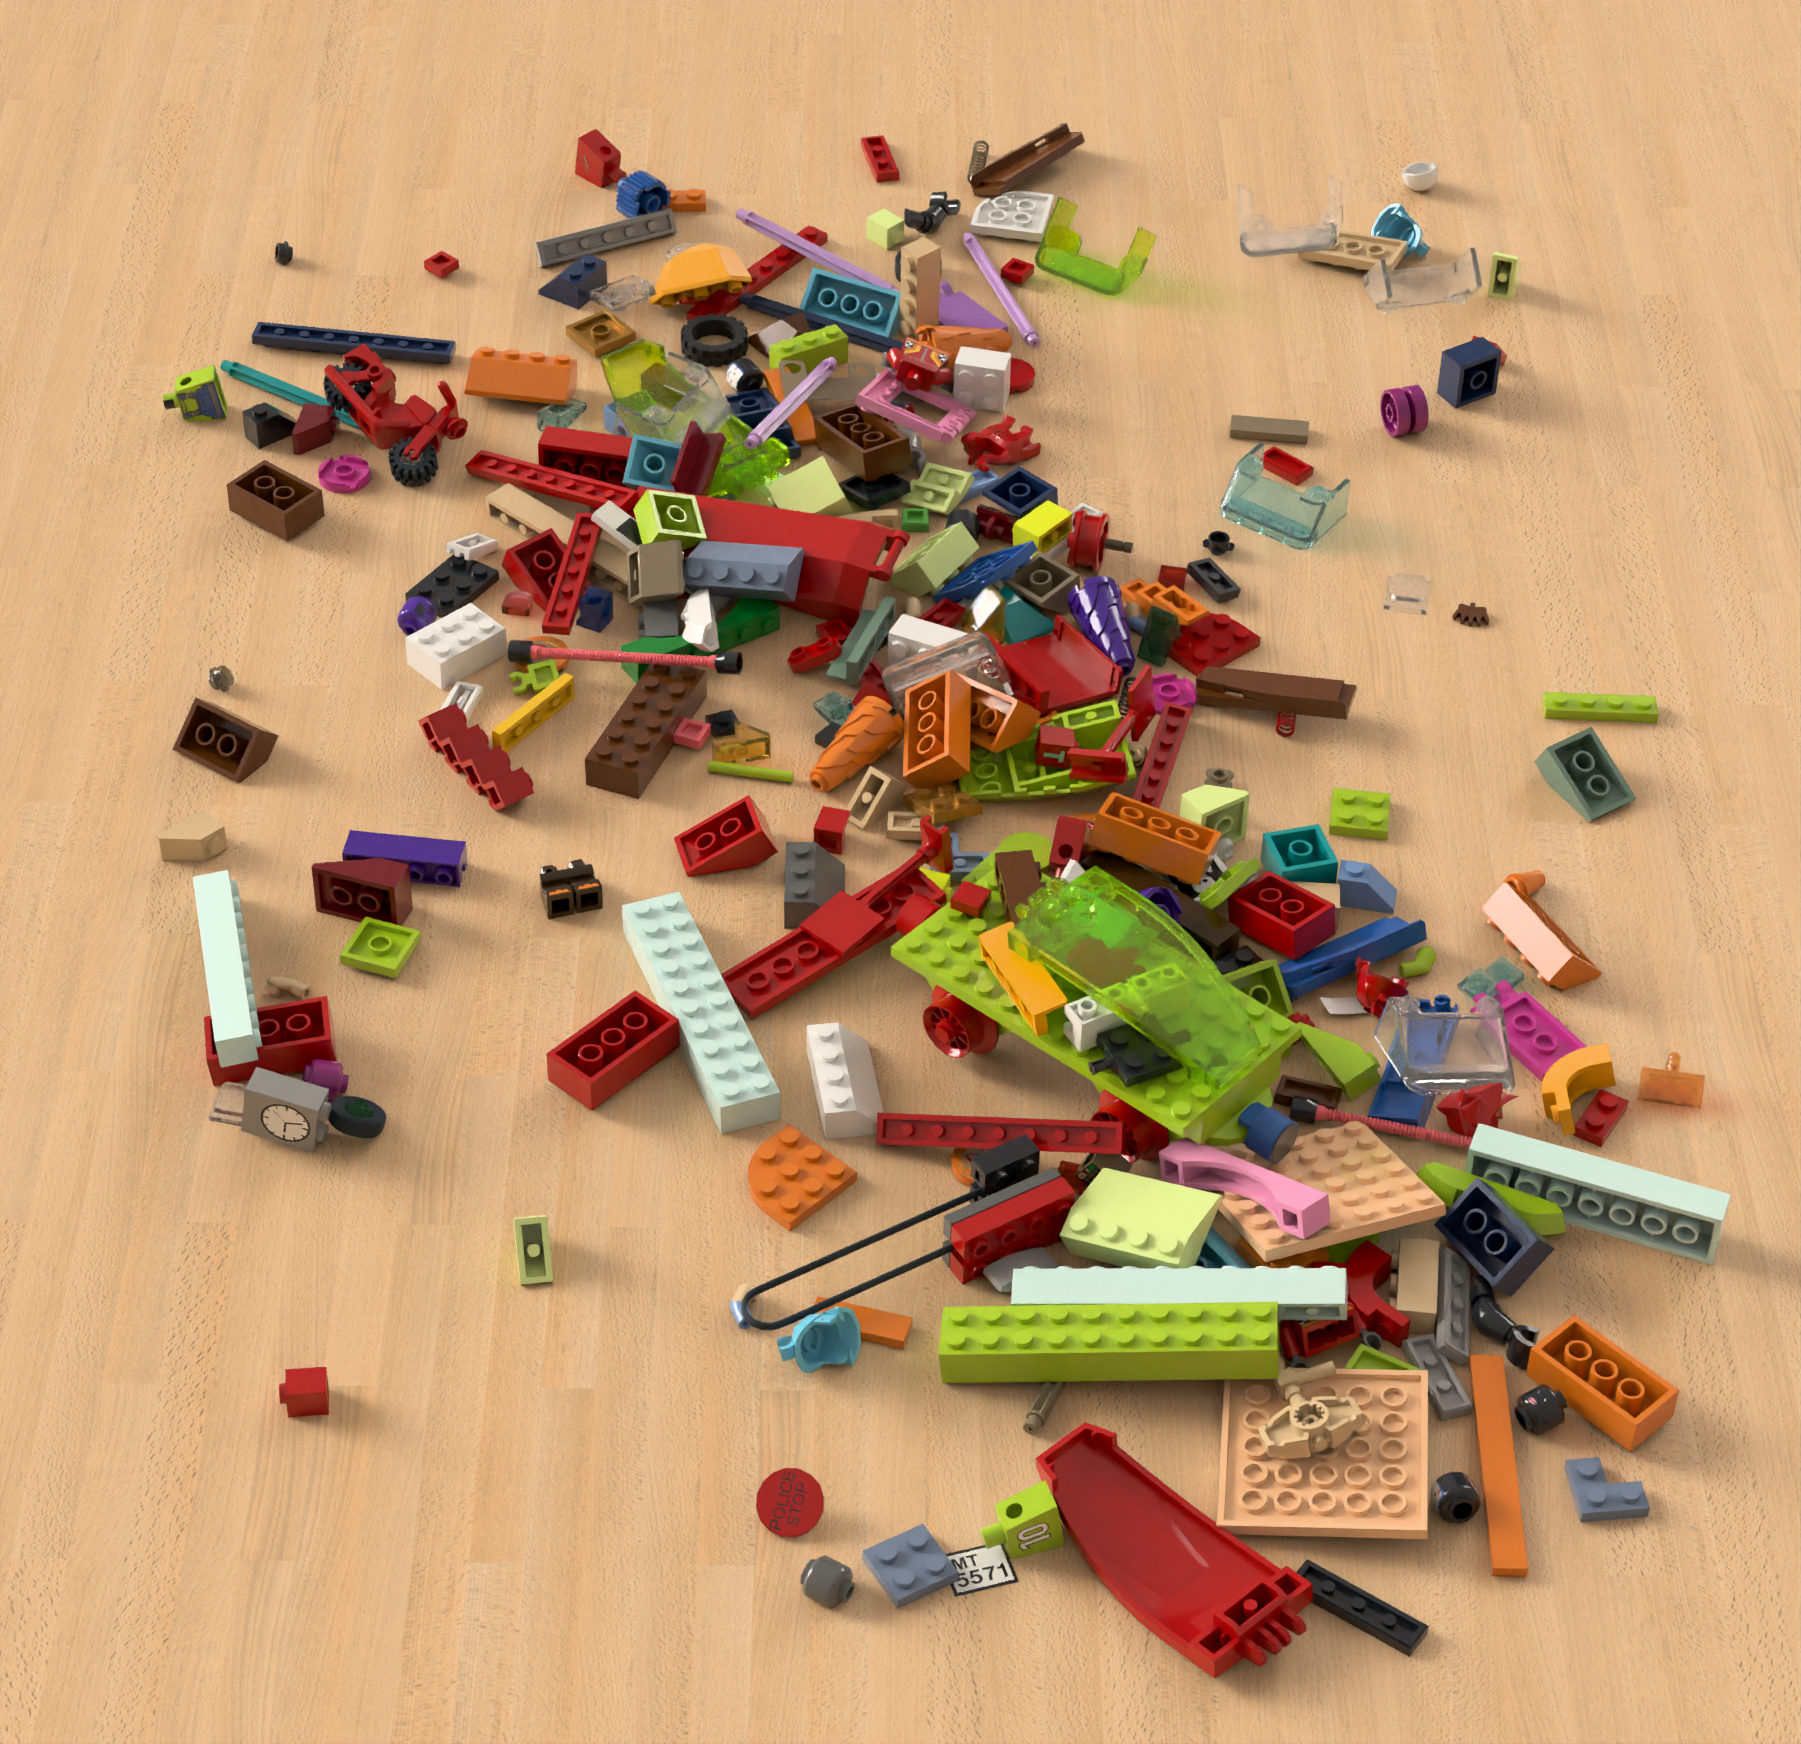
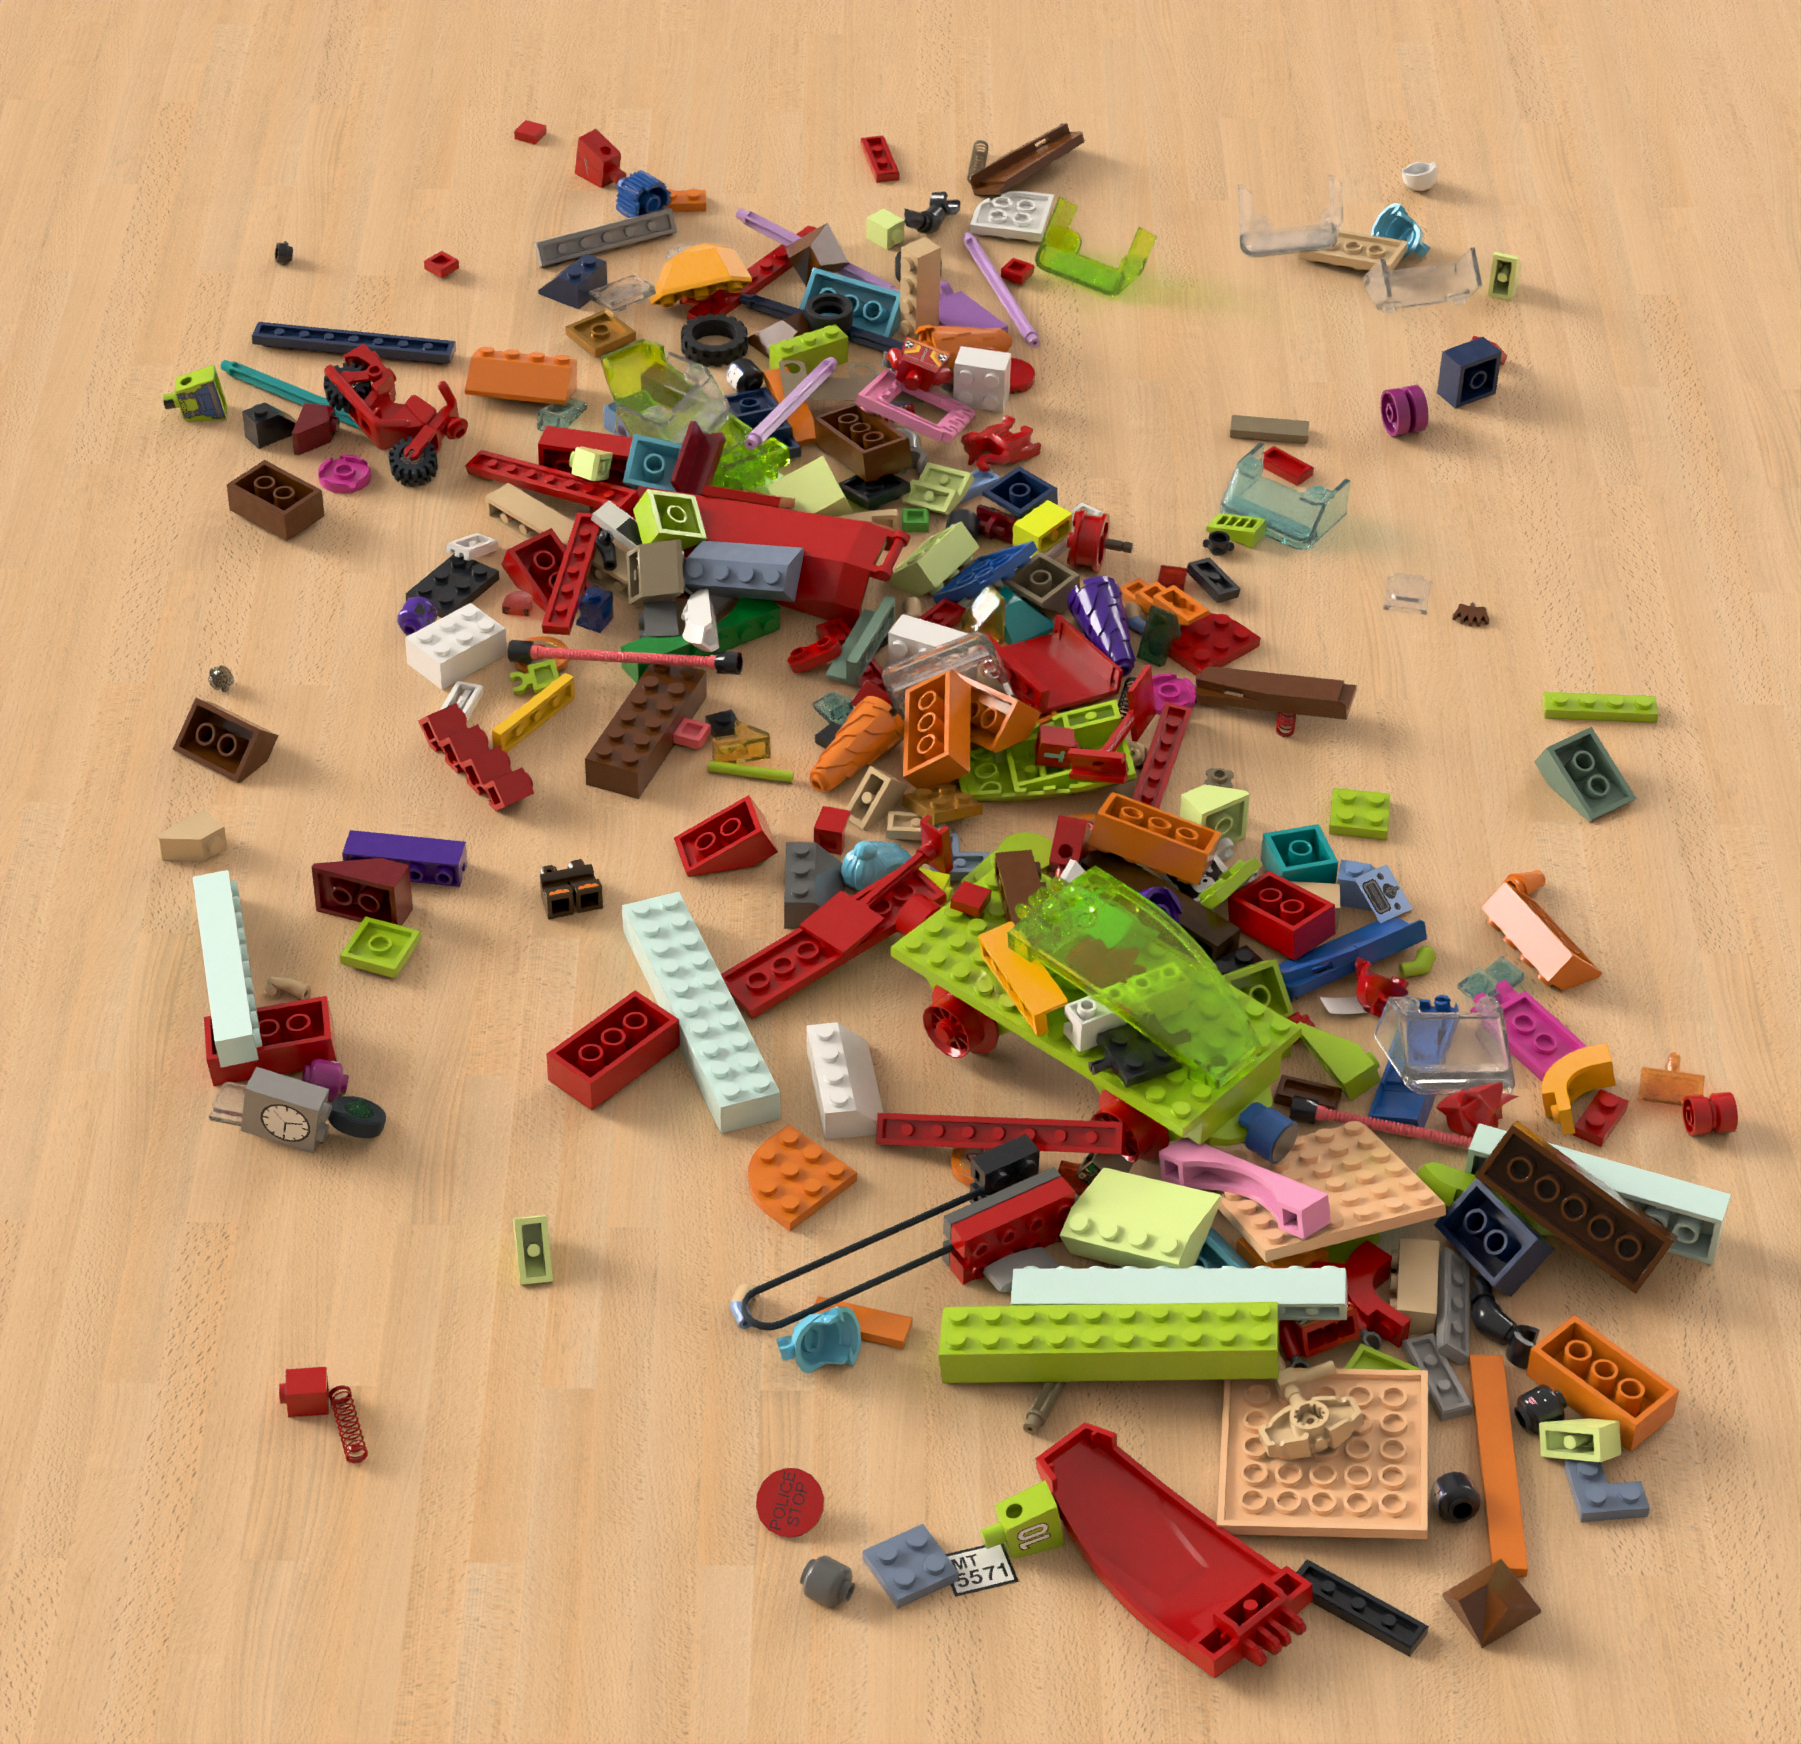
(354, 1447): none -> red piece
(530, 132): none -> red tile
(590, 463): none -> yellowish green slope
(607, 549): none -> black arm
(748, 497): none -> red tile
(816, 250): none -> reddish brown slope
(829, 304): none -> black tyre
(871, 862): none -> medium azure hair
(1241, 529): none -> lime slope
(1383, 893): none -> sticker
(1491, 1603): none -> reddish brown slope
(1576, 1206): none -> reddish brown brick
(1580, 1439): none -> yellowish green slope
(1714, 1113): none -> red wheel

